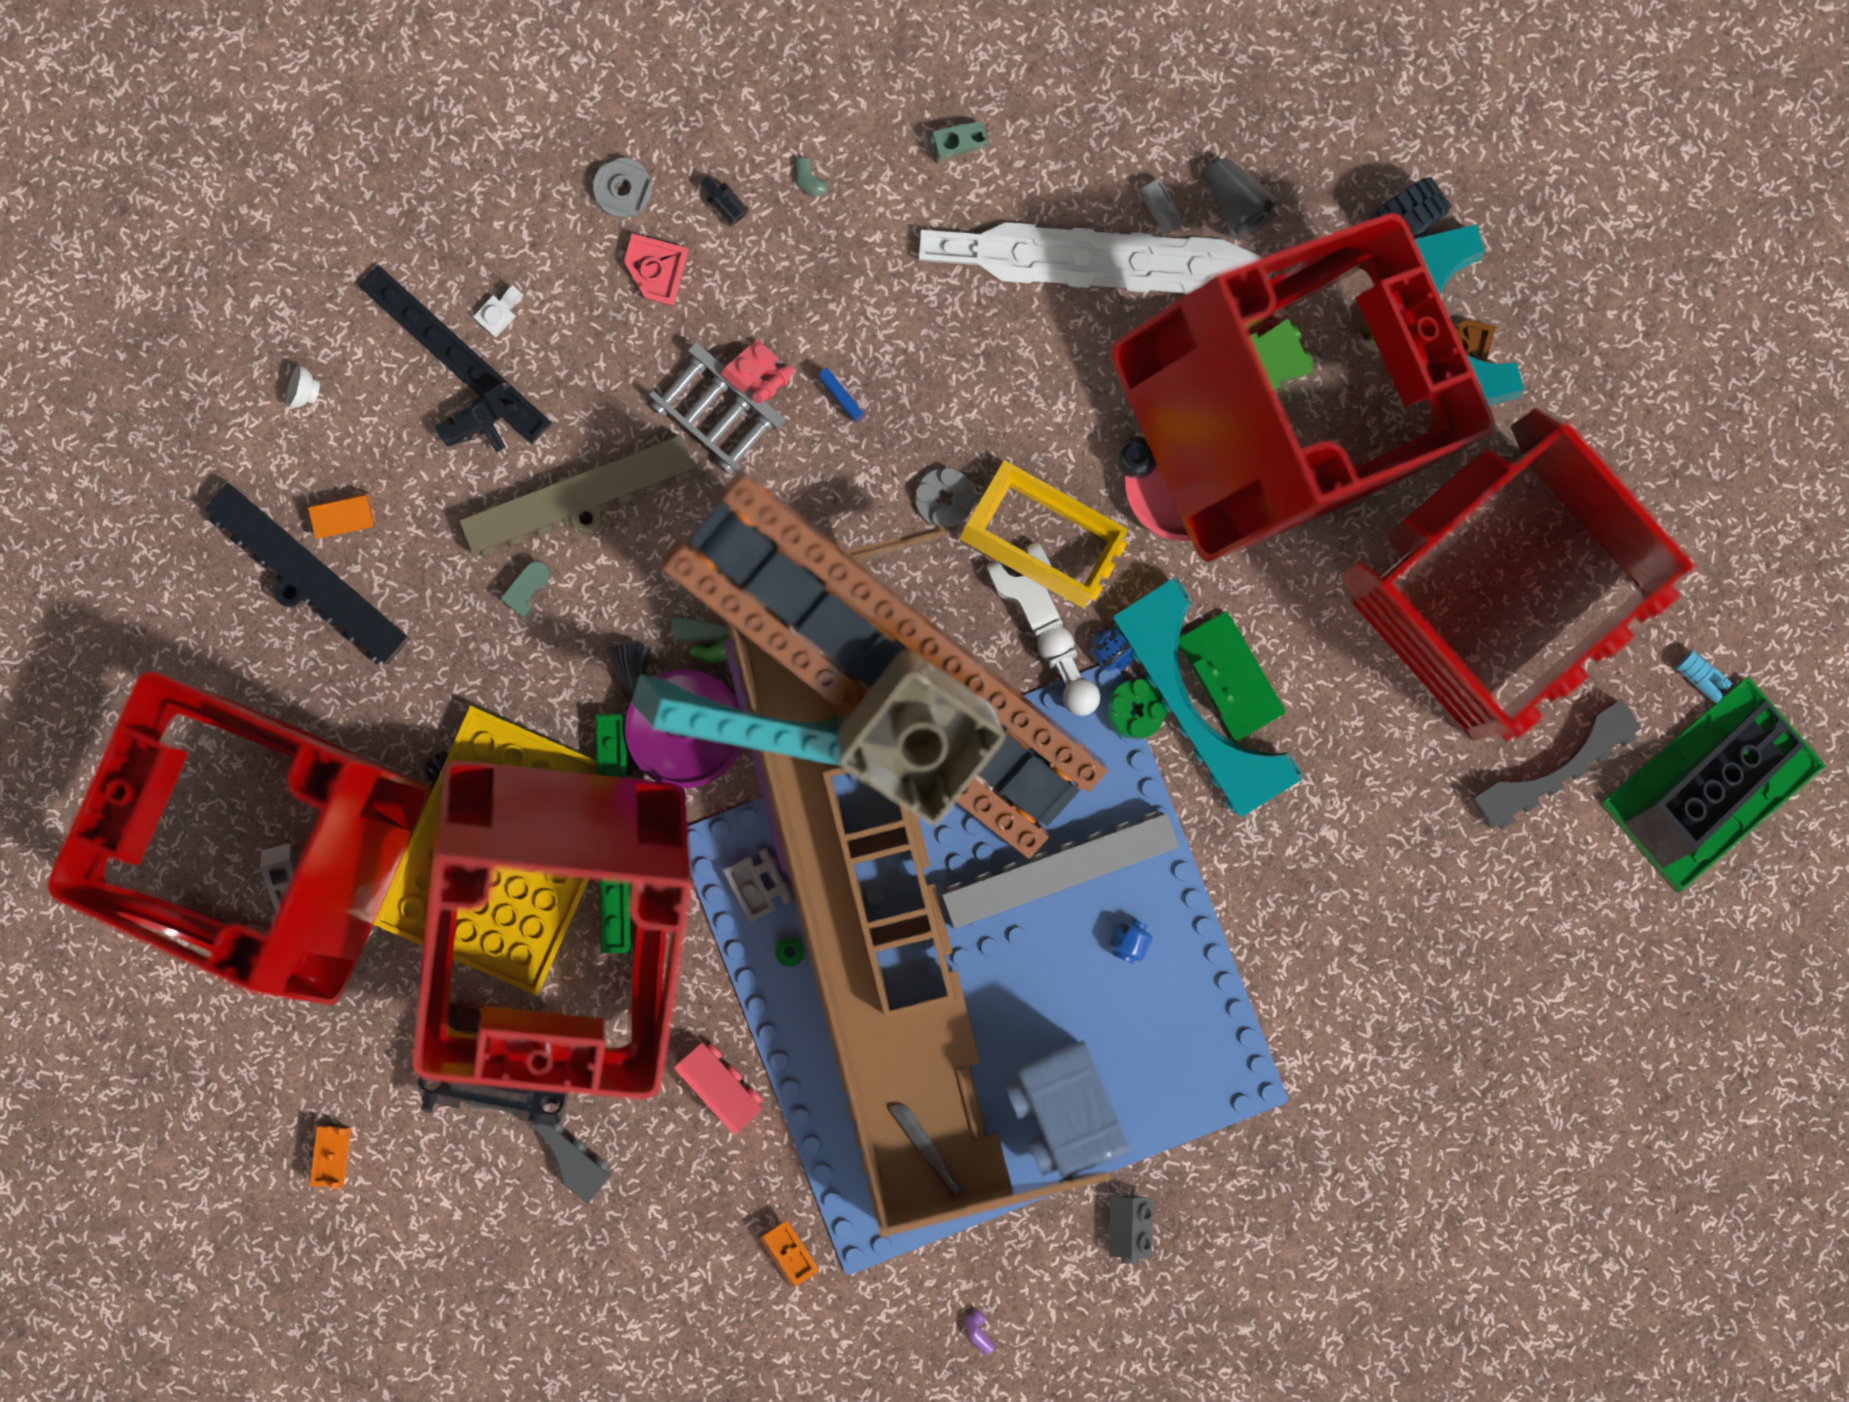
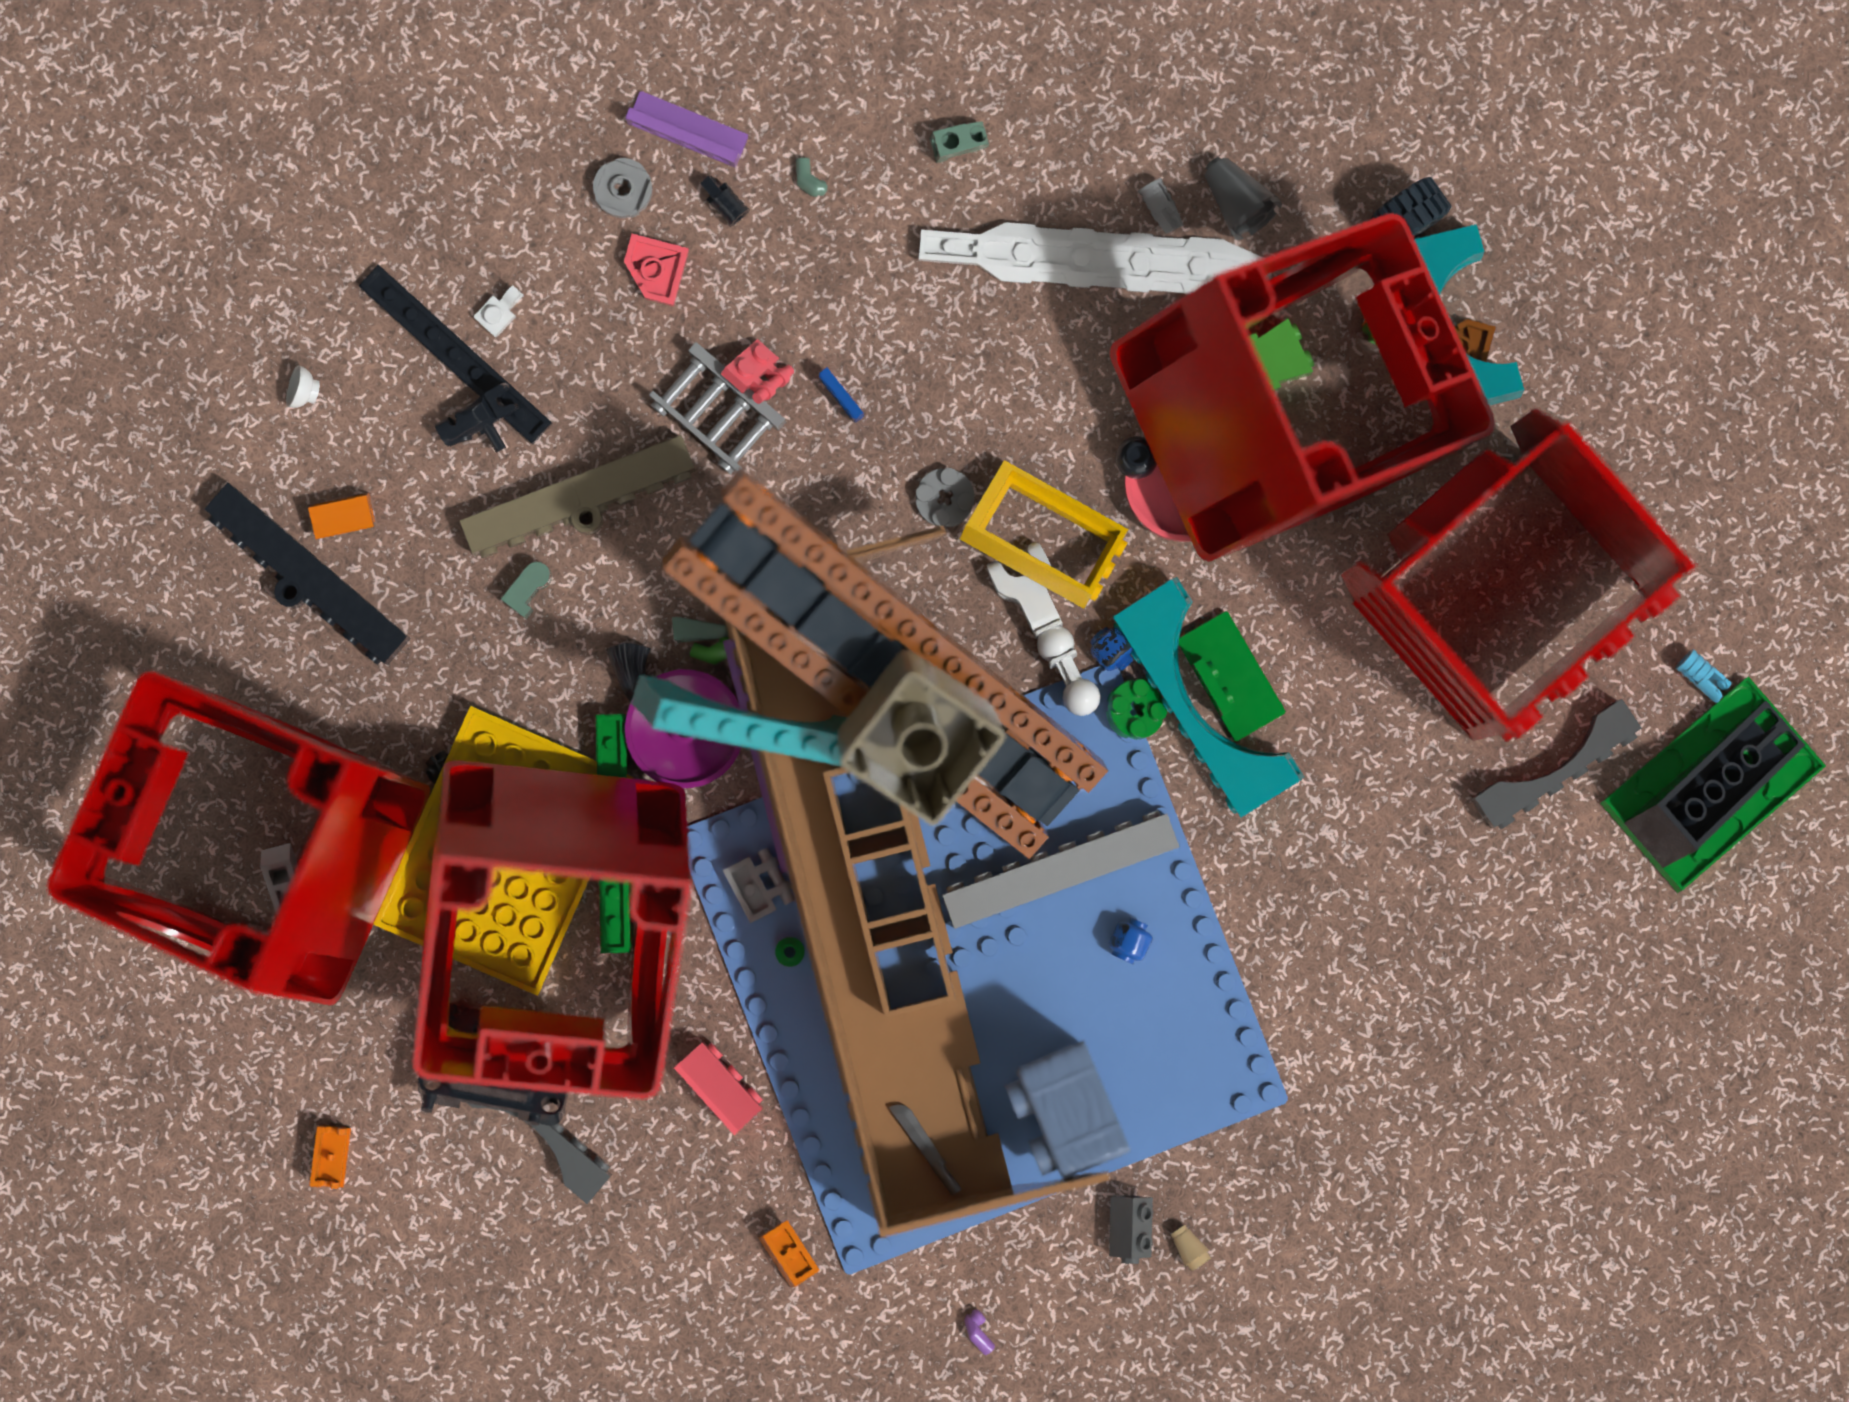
(687, 129): none -> medium lavender panel
(1190, 1248): none -> tan cone

